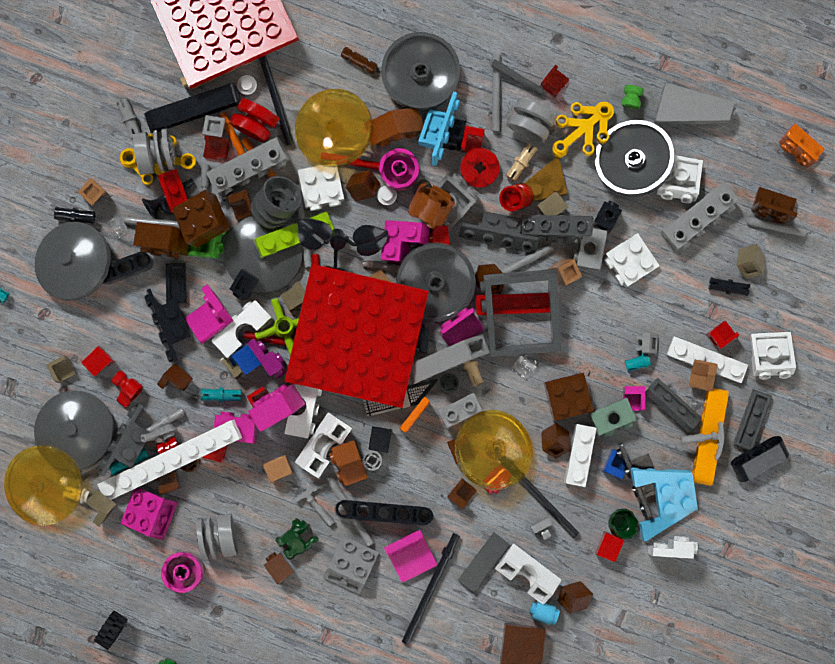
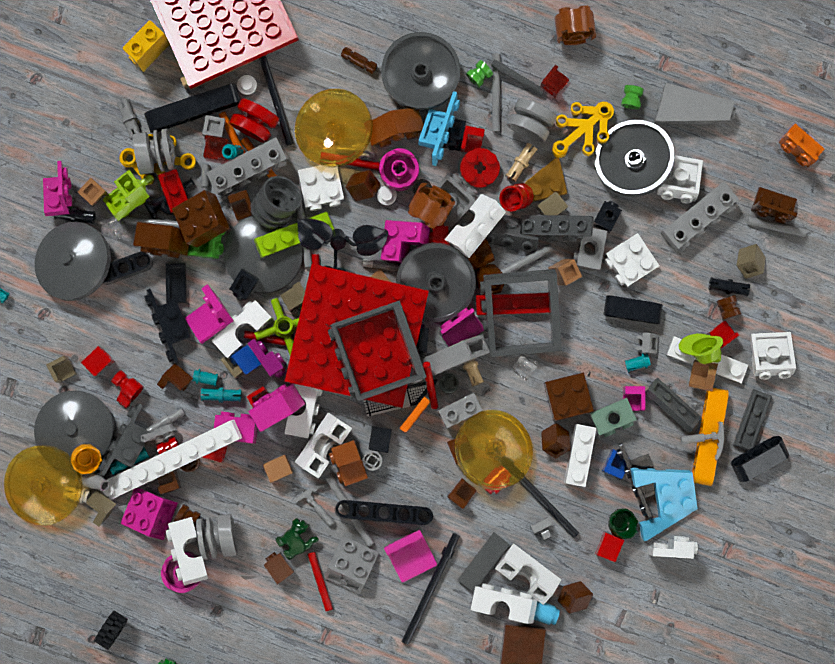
(56, 192): none -> dark pink bracket
(86, 459): none -> light orange hair
(94, 481): none -> light grey cone
(128, 194): none -> lime plate
(146, 45): none -> yellow panel
(181, 534): none -> white arch
(185, 513): none -> reddish brown wheel
(205, 377): none -> teal pin
(230, 151): none -> teal pin
(320, 581): none -> red bar
(407, 339): none -> dark grey window
(430, 385): none -> red bar
(468, 238): none -> white arch
(479, 73): none -> bright green wheel
(482, 255): none -> reddish brown panel
(521, 606): none -> white arch
(575, 25): none -> dark orange brick
(633, 309): none -> black beam
(703, 347): none -> lime piece
(728, 305): none -> reddish brown wheel

